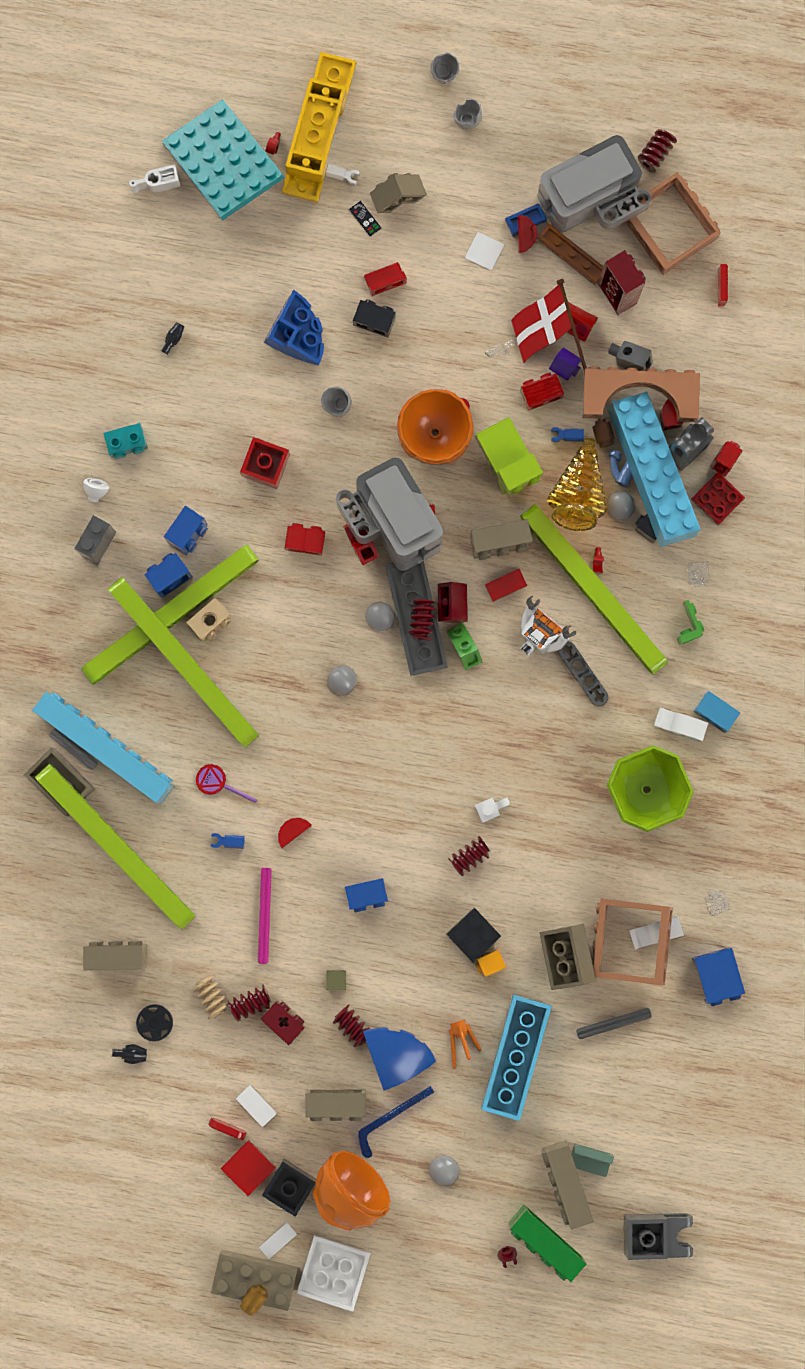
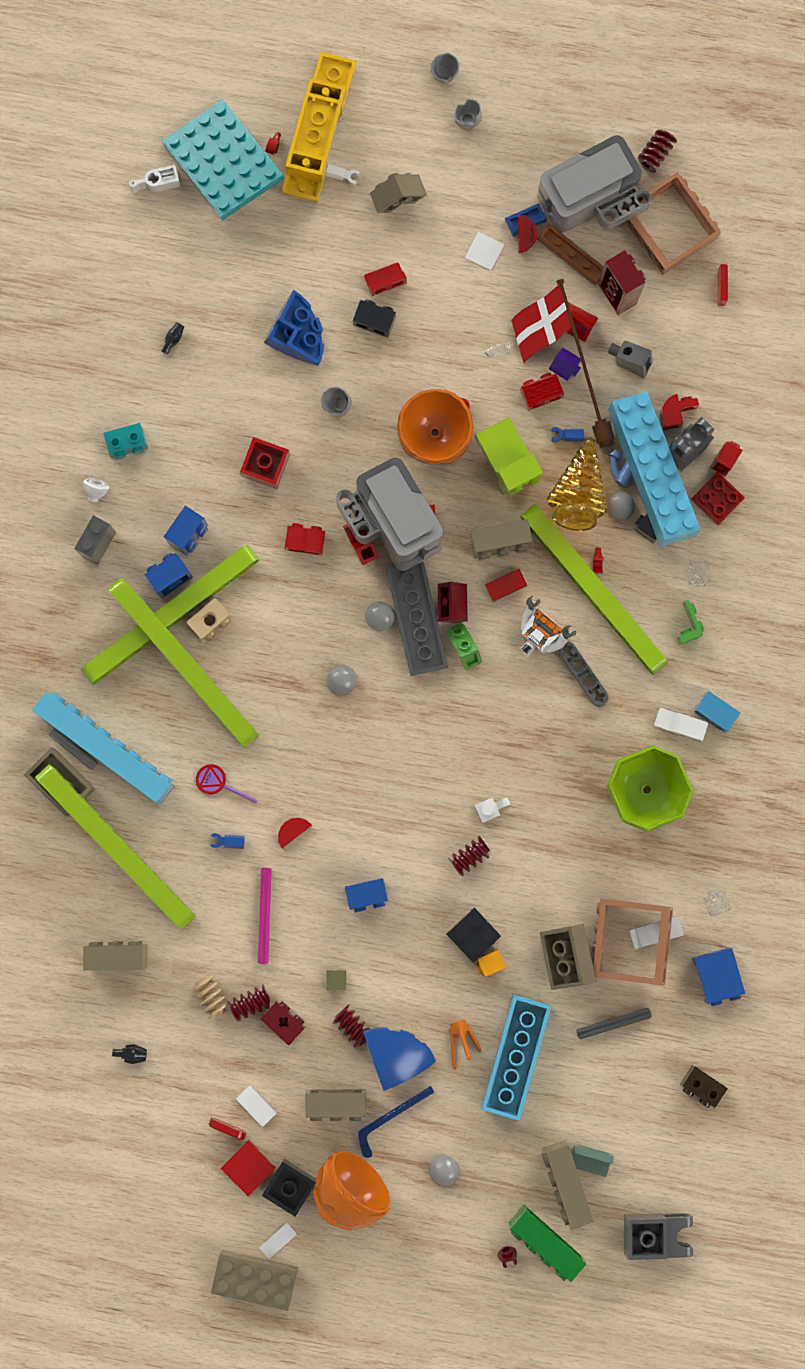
(154, 1022): black wheel -> none
(254, 1299): pearl gold brick -> none
(333, 1273): white plate -> none
(365, 218): black sticker -> none
(422, 619): dark red piece -> none
(678, 387): nougat arch -> none
(703, 1086): none -> dark brown brick

